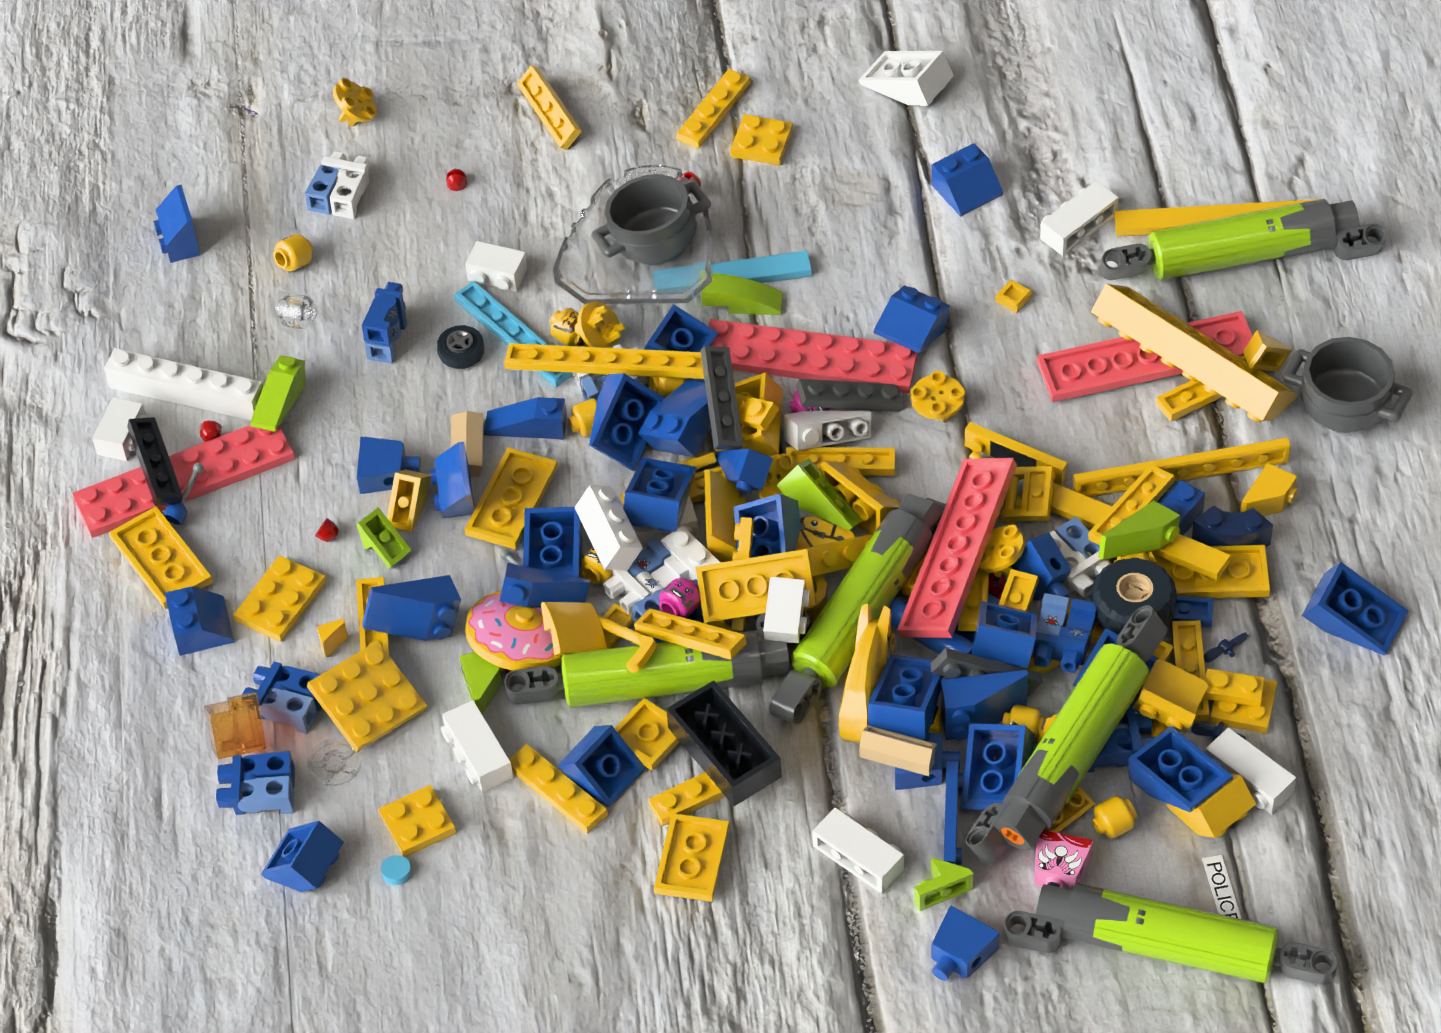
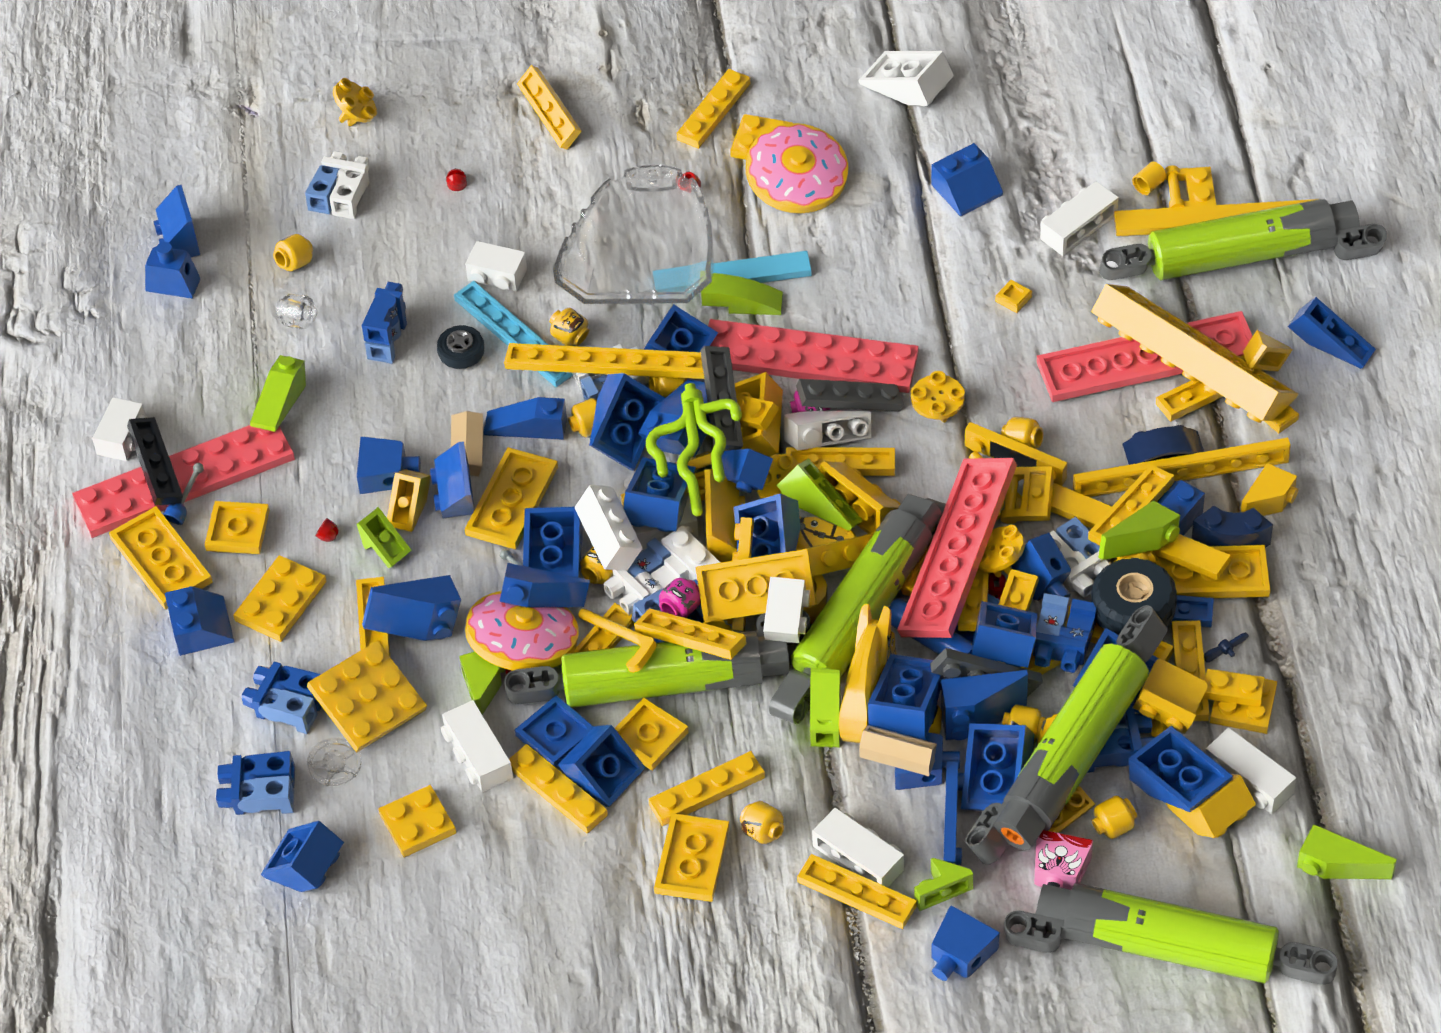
(171, 272): none -> blue torso
(183, 384): white brick -> none
(210, 430): red hinge -> none
(235, 726): clear orange plate -> none
(237, 527): none -> yellow plate
(332, 635): yellow slope -> none
(396, 870): medium azure tile -> none
(553, 730): none -> blue plate
(573, 627): yellow slope -> none
(598, 325): yellow plate -> none
(651, 219): dark grey piece -> none
(694, 412): none -> lime plant
(724, 743): black brick -> none
(762, 822): none -> yellow head
(796, 168): none -> dish
(825, 707): none -> lime slope
(857, 891): none -> yellow plate
(912, 319): blue slope -> none
(1024, 431): none -> yellow head
(1149, 178): none -> yellow beam
(1162, 444): none -> dark blue brick
(1198, 186): none -> yellow plate
(1204, 730): dark blue piece -> none
(1221, 886): white sticker -> none
(1284, 420): none -> yellow tile
(1329, 333): none -> blue slope
(1341, 858): none -> lime slope
(1347, 384): dark grey piece -> none
(1355, 610): blue slope -> none

